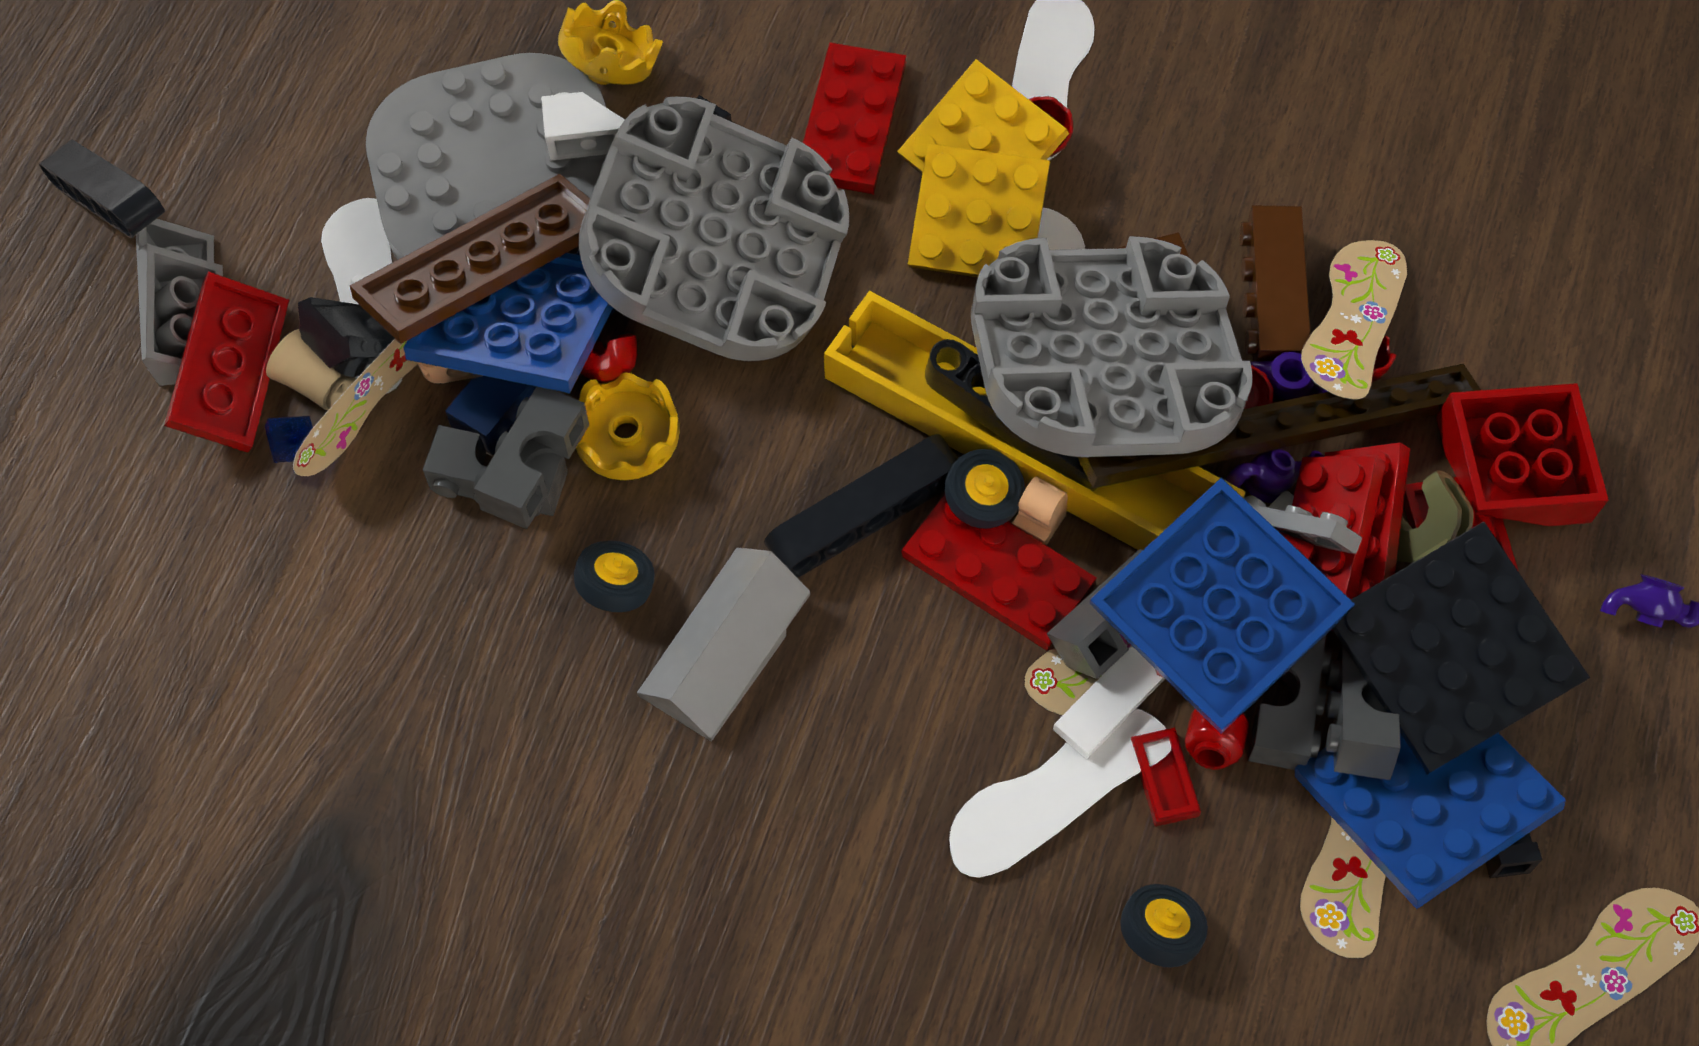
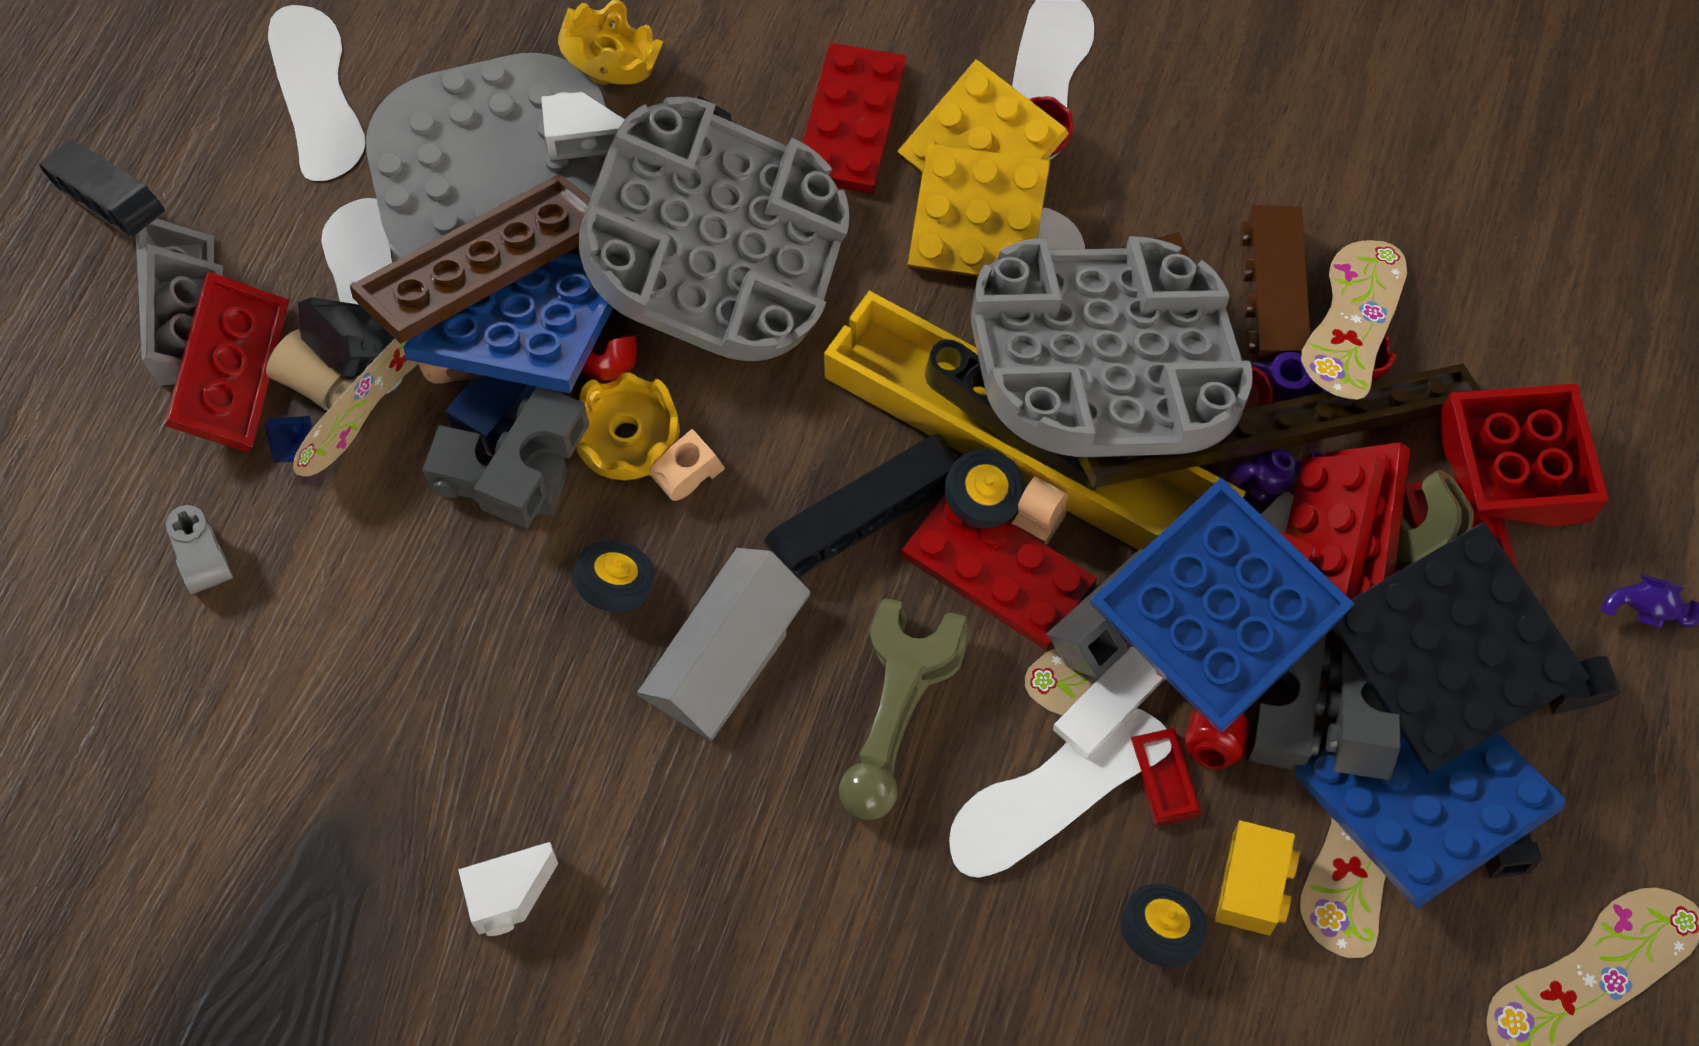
(198, 553): none -> light grey piece
(306, 62): none -> white sticker
(506, 888): none -> white slope
(685, 466): none -> light nougat leg
(910, 666): none -> olive piece
(1256, 878): none -> yellow brick
(1327, 531): light grey plate -> none
(1596, 690): none -> black leg

